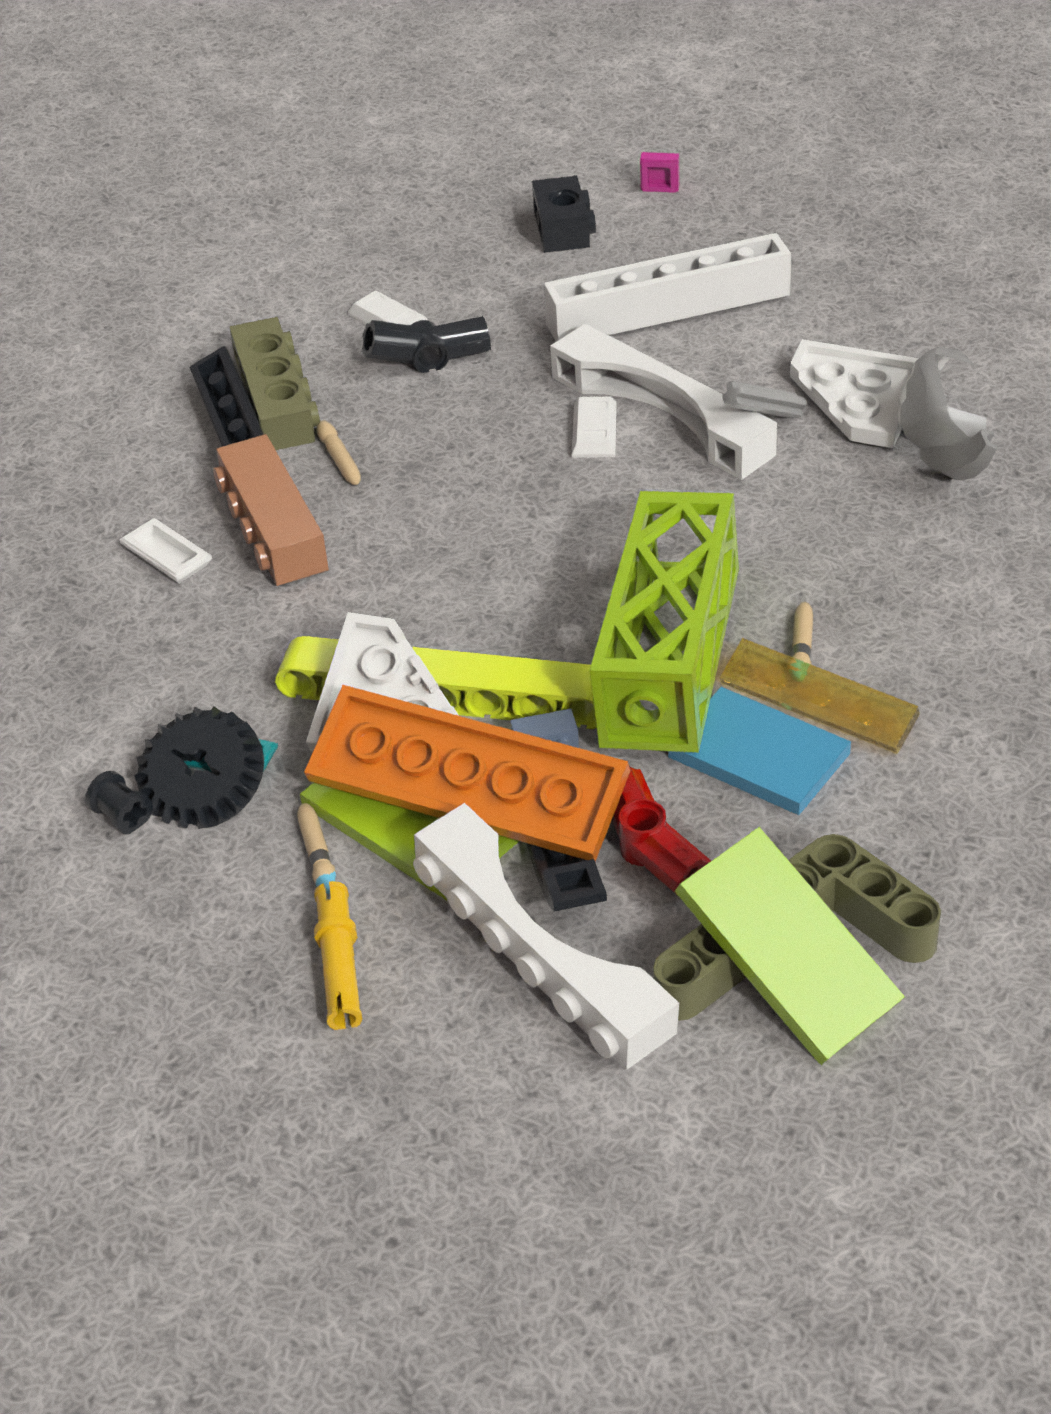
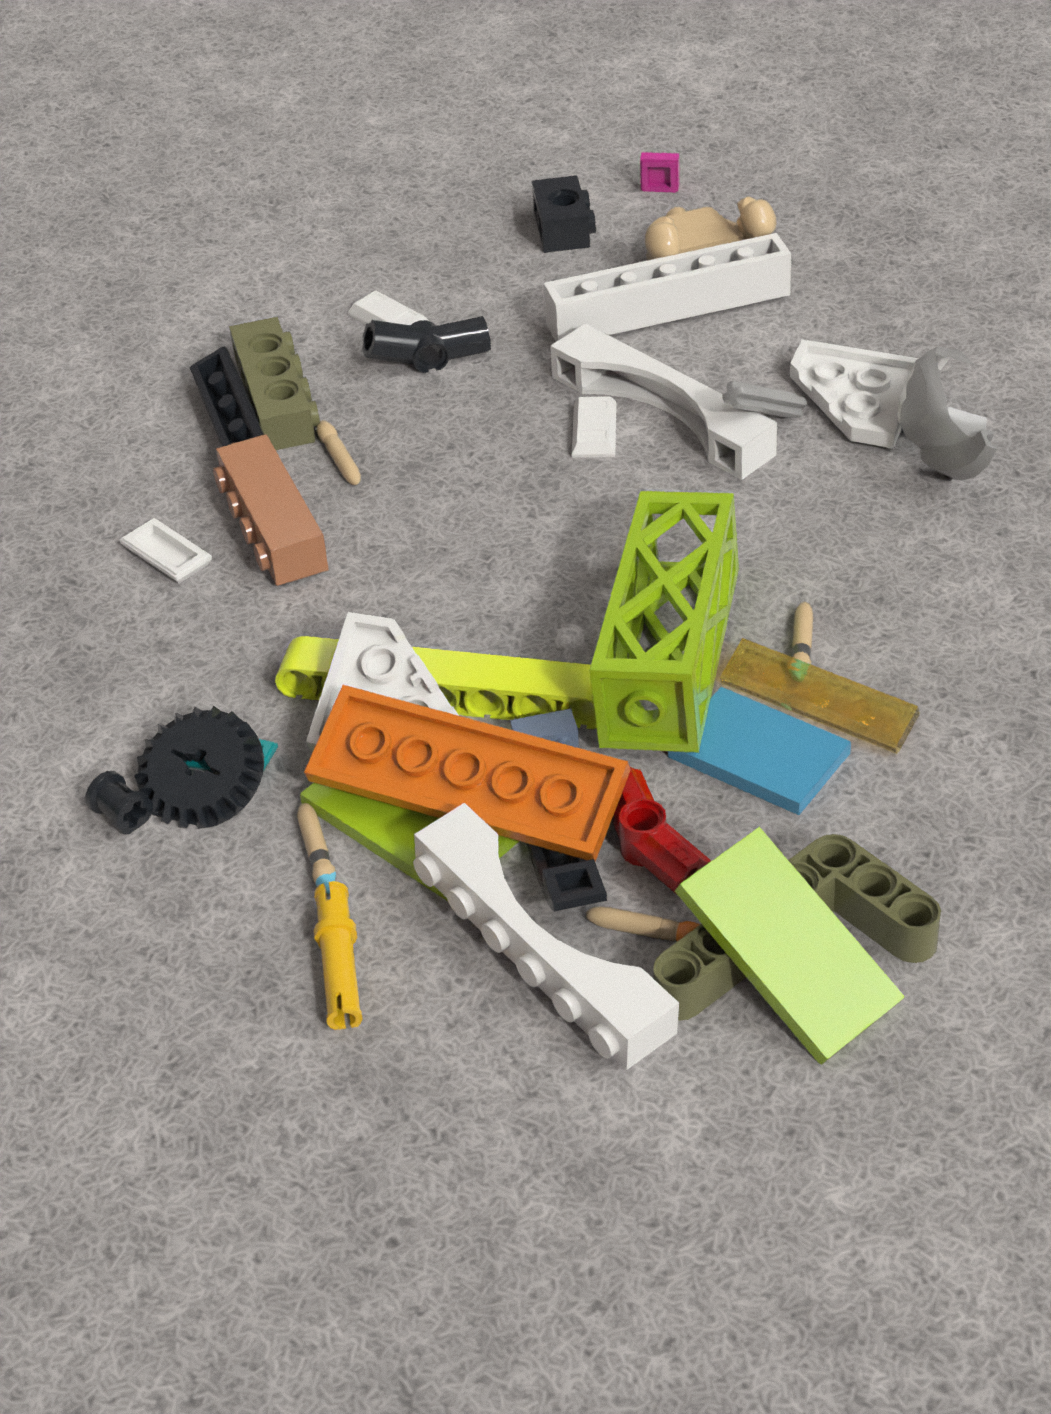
(639, 923): none -> tan piece
(704, 228): none -> tan torso

